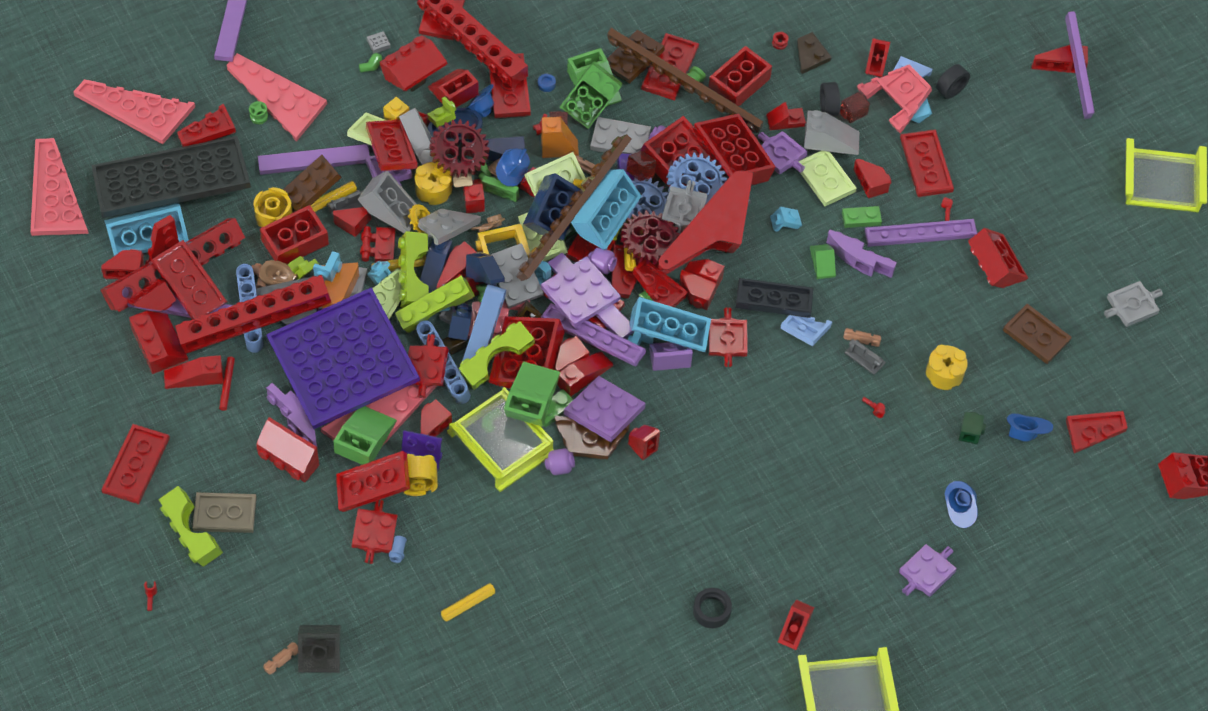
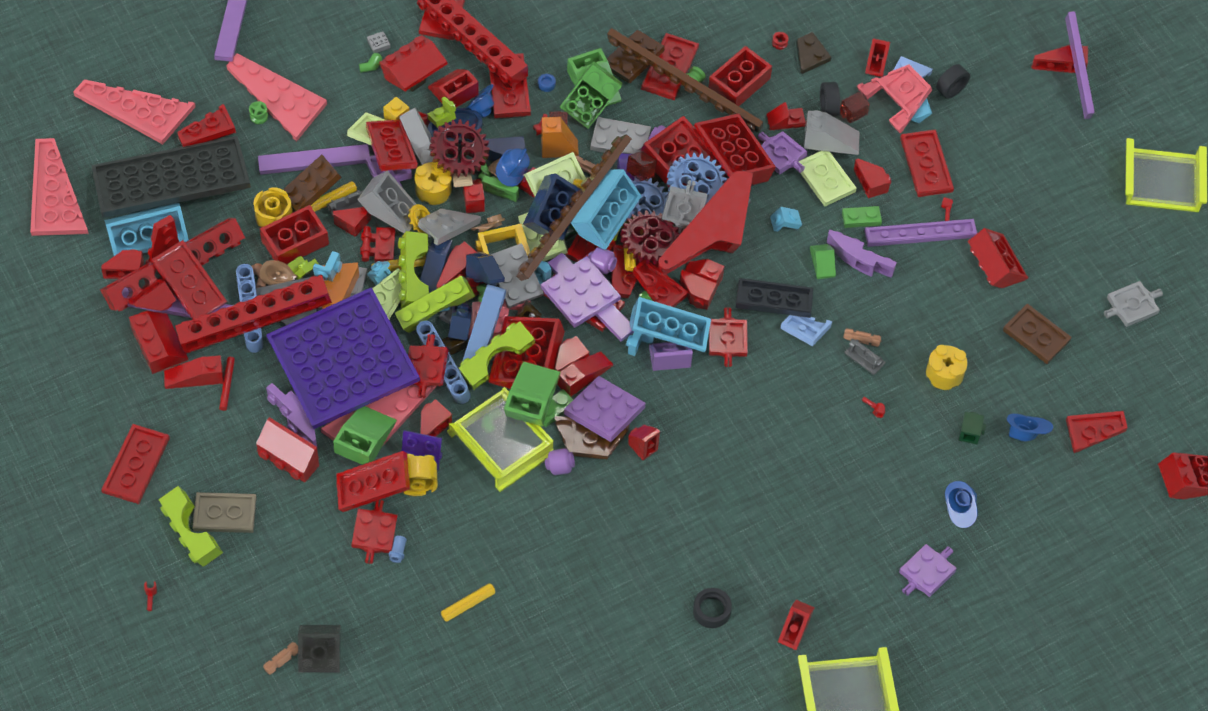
(599, 338): medium lavender tile -> none

